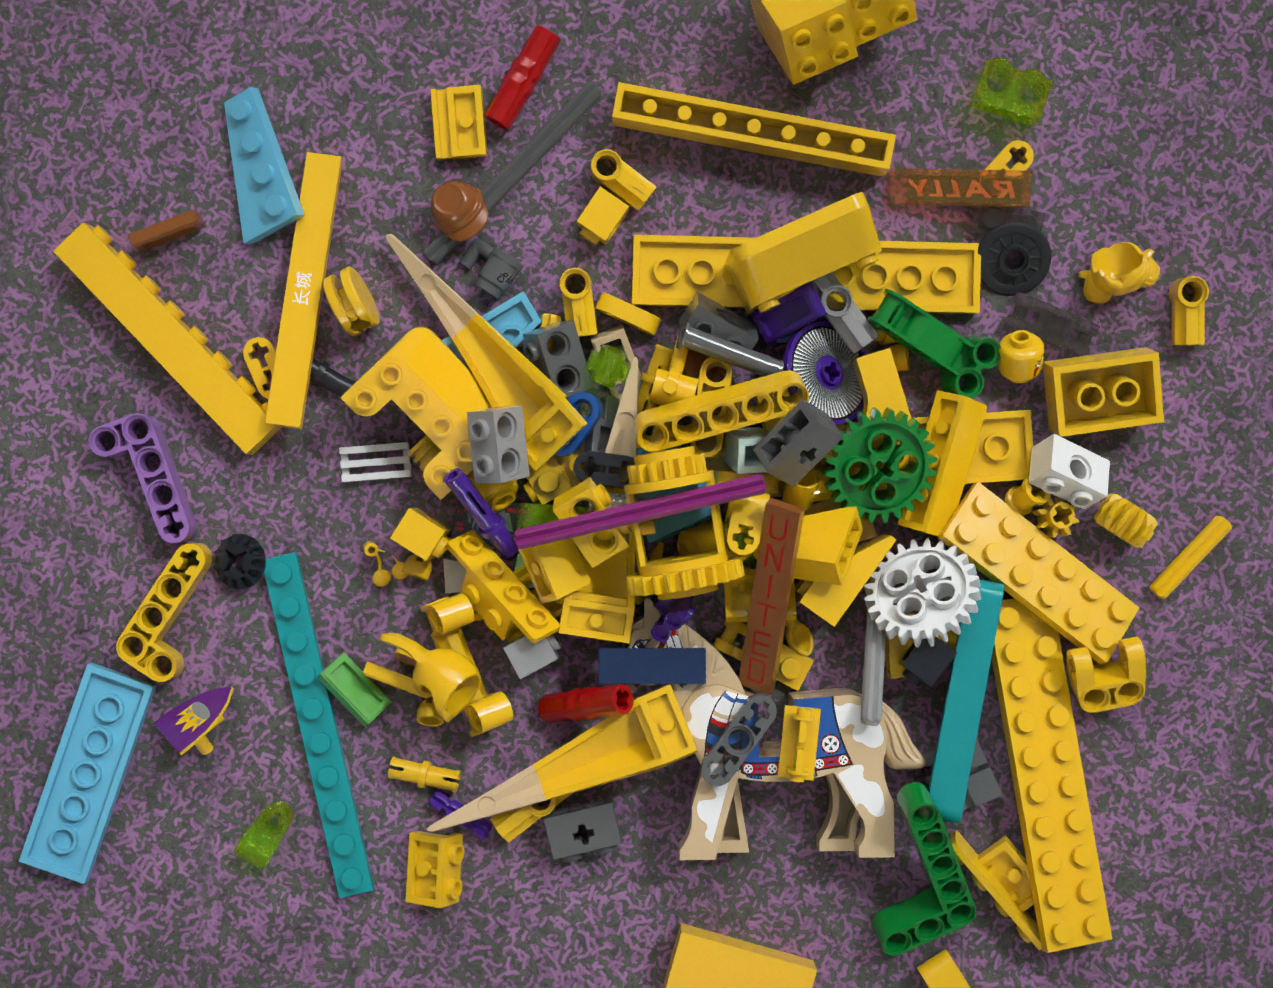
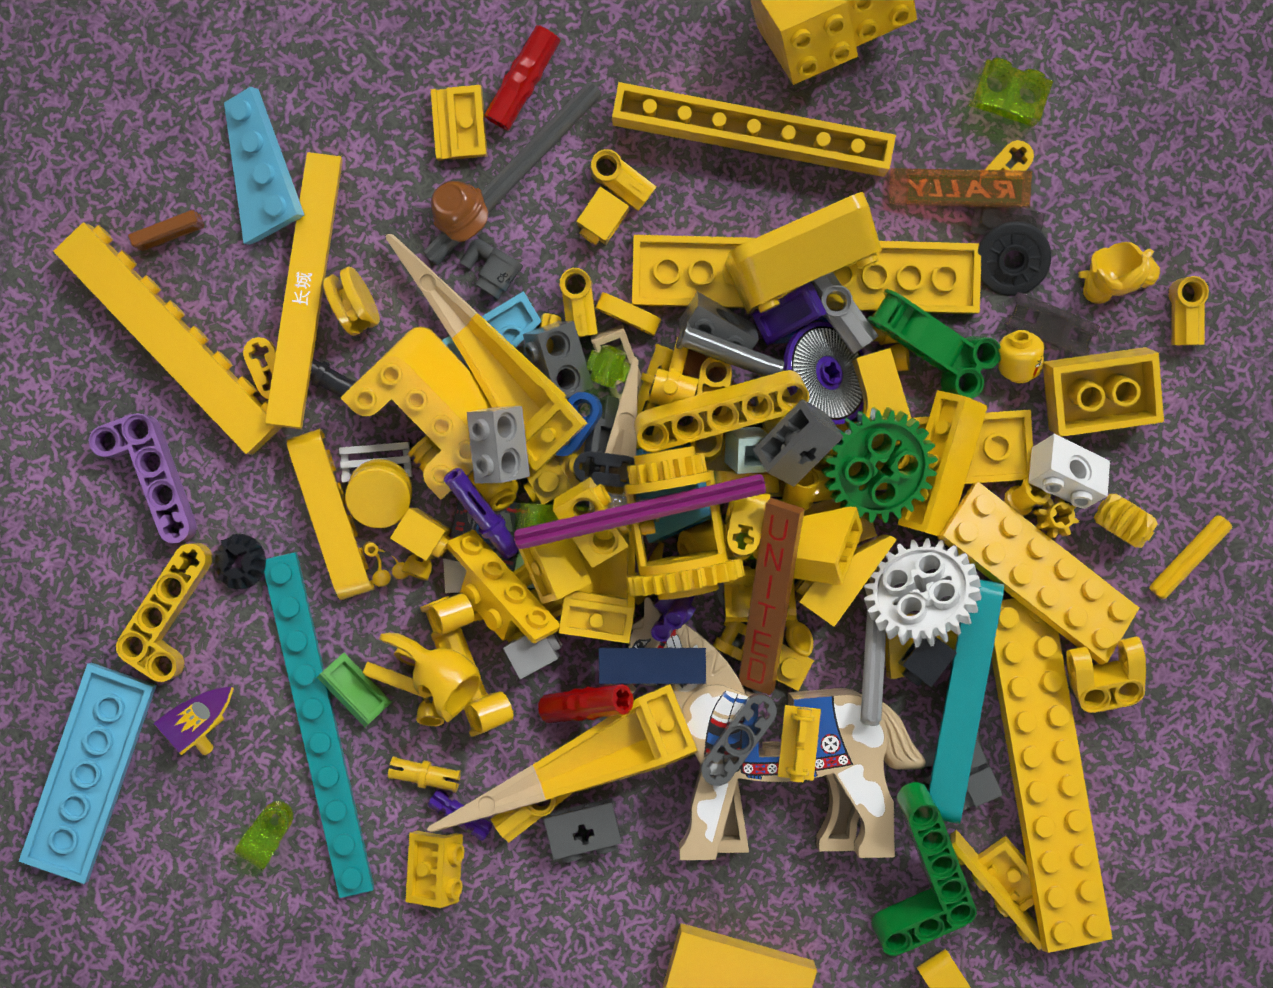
(328, 514): none -> yellow beam
(378, 493): none -> yellow head

